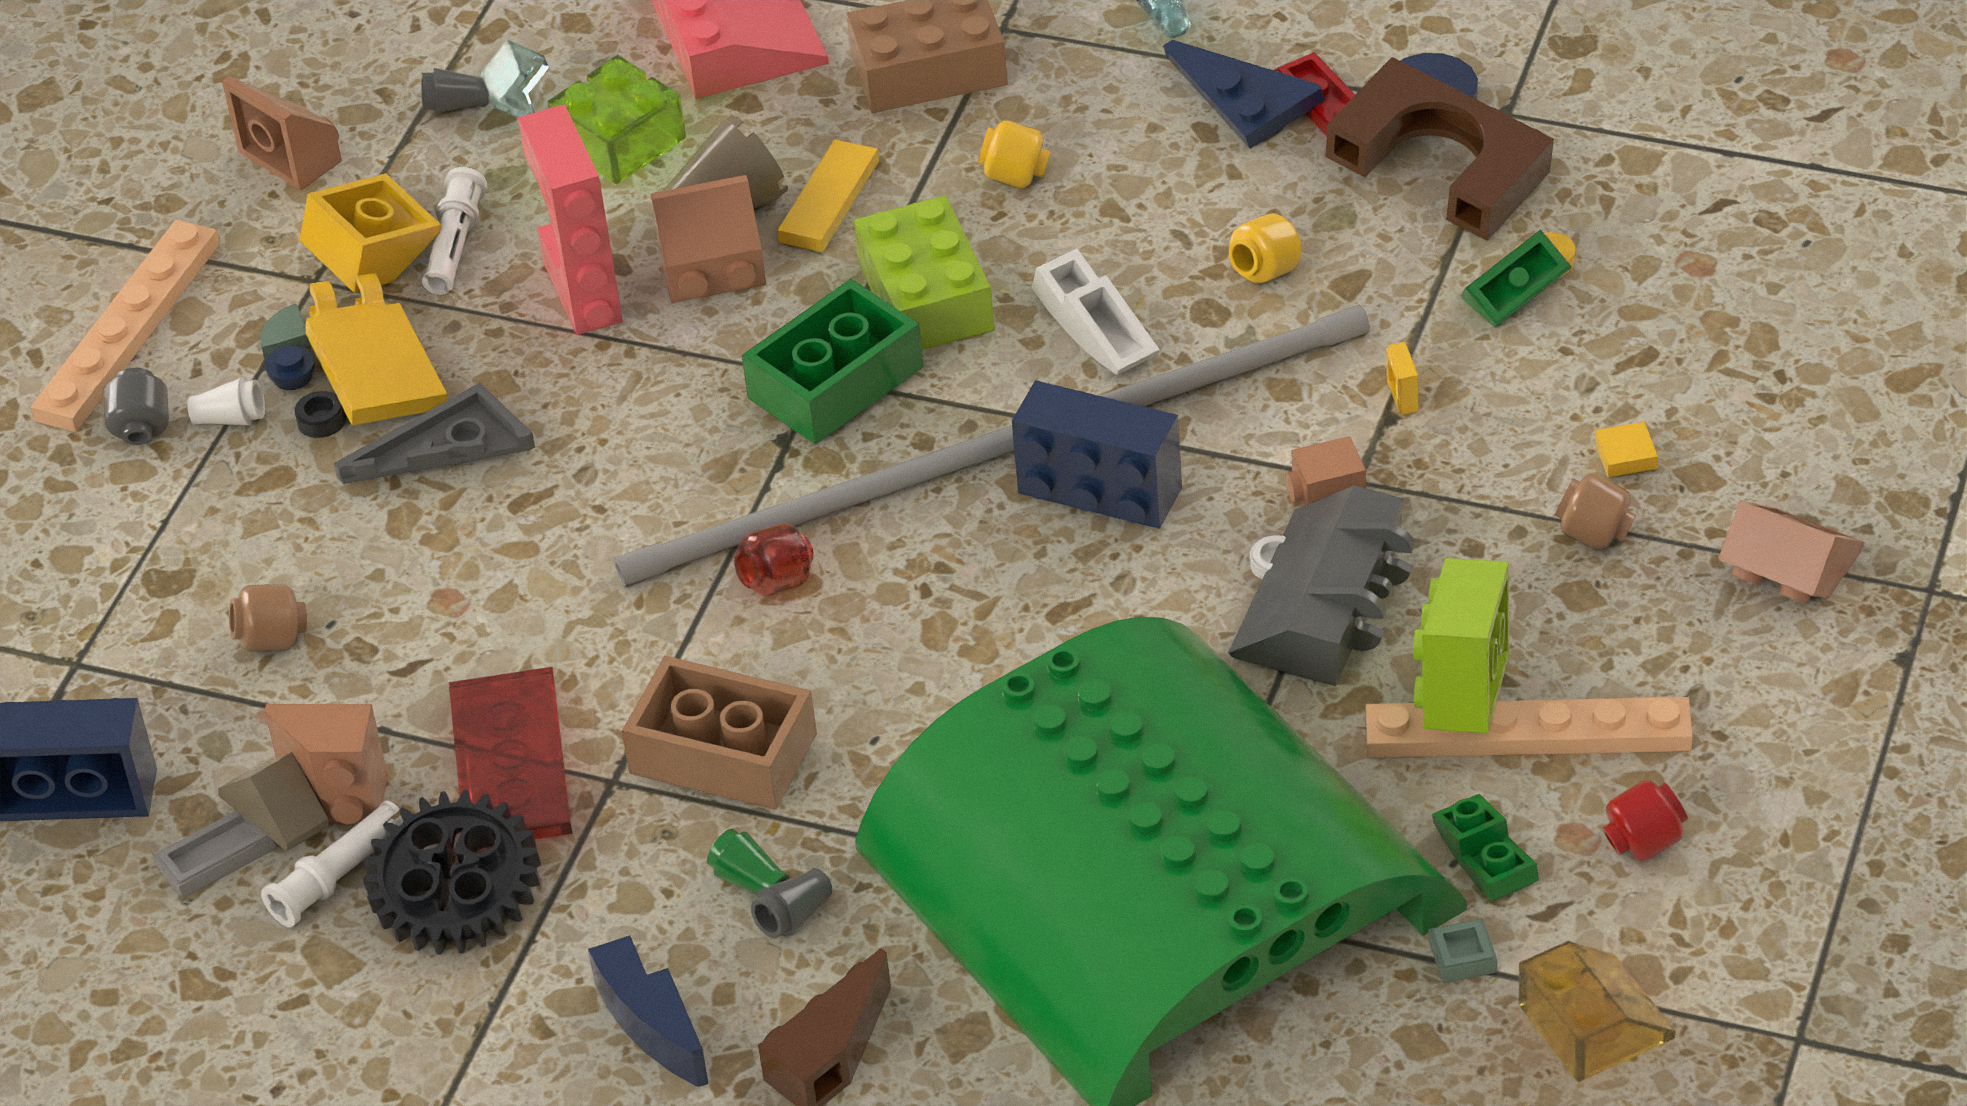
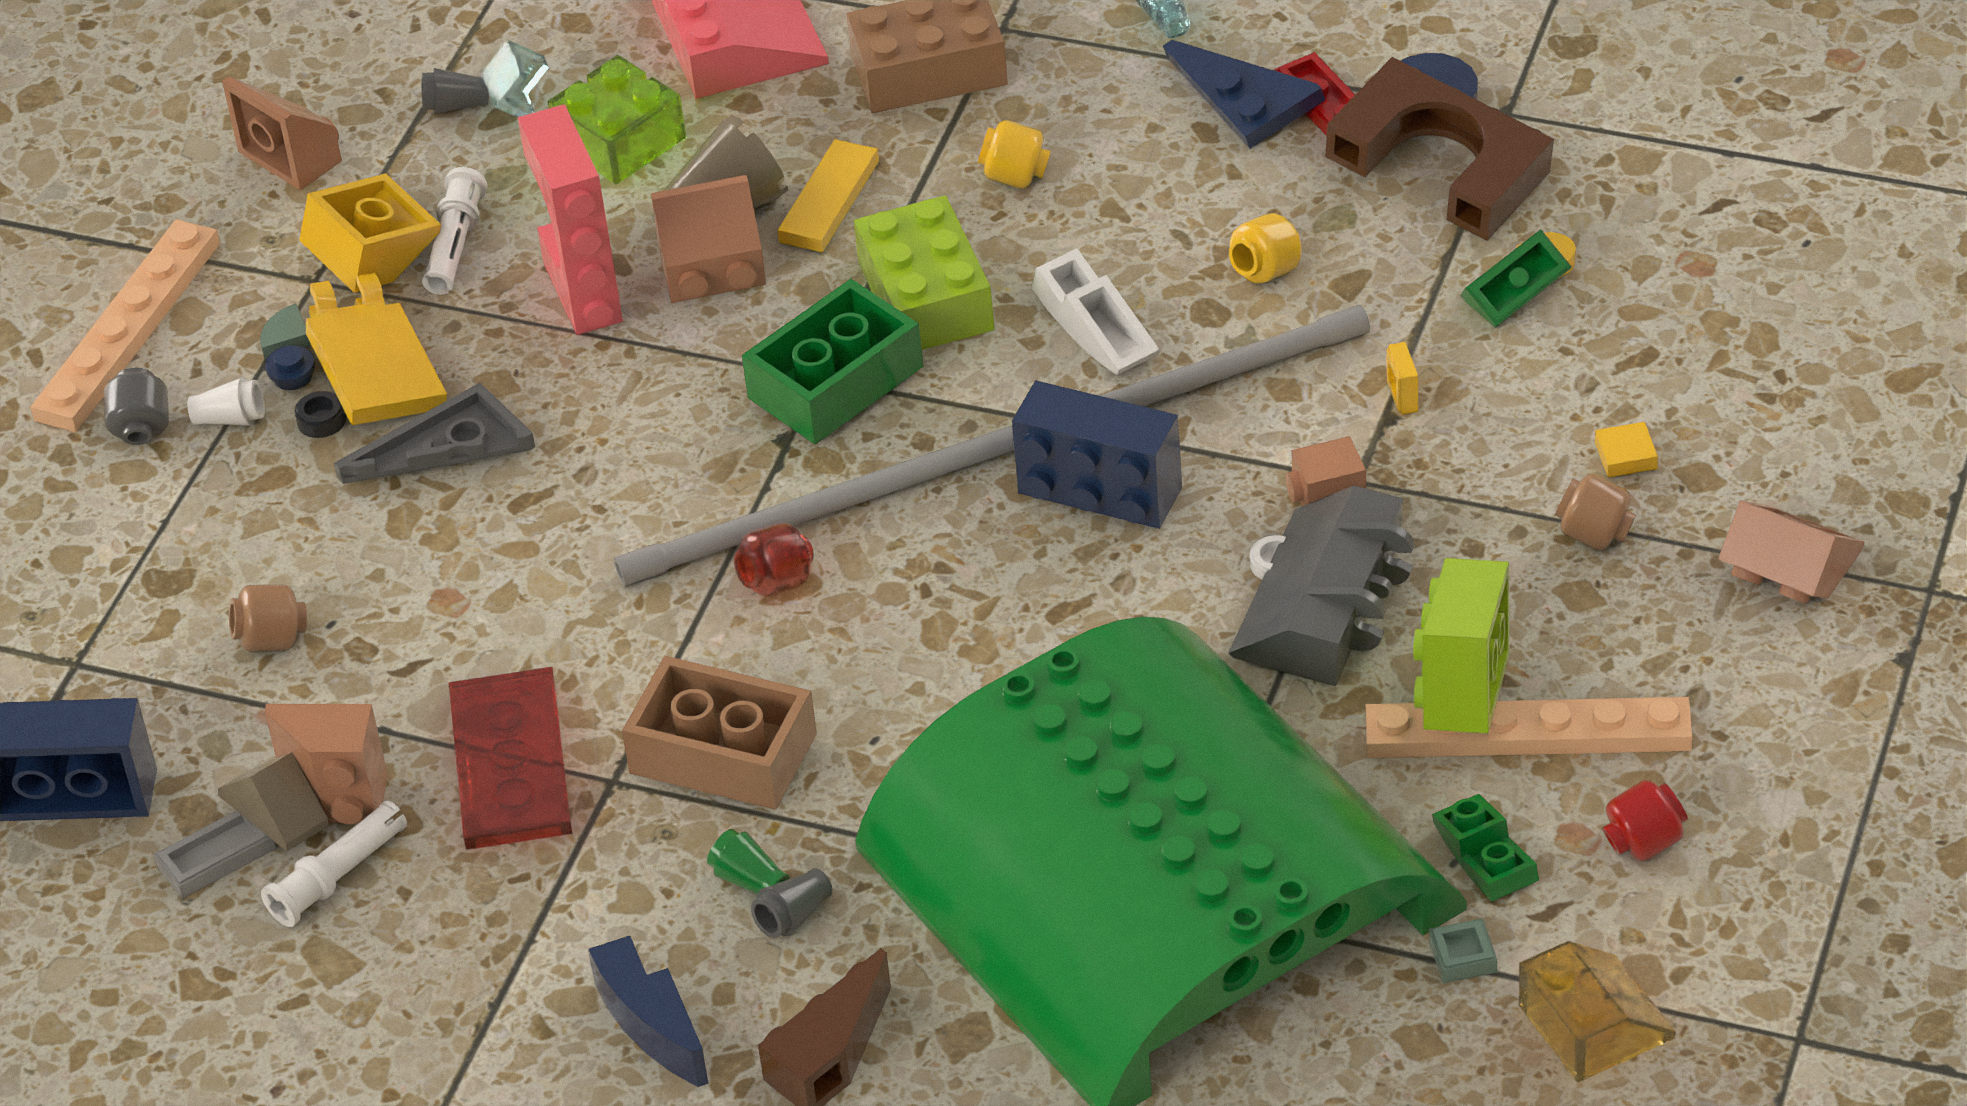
(405, 869): black gear -> none

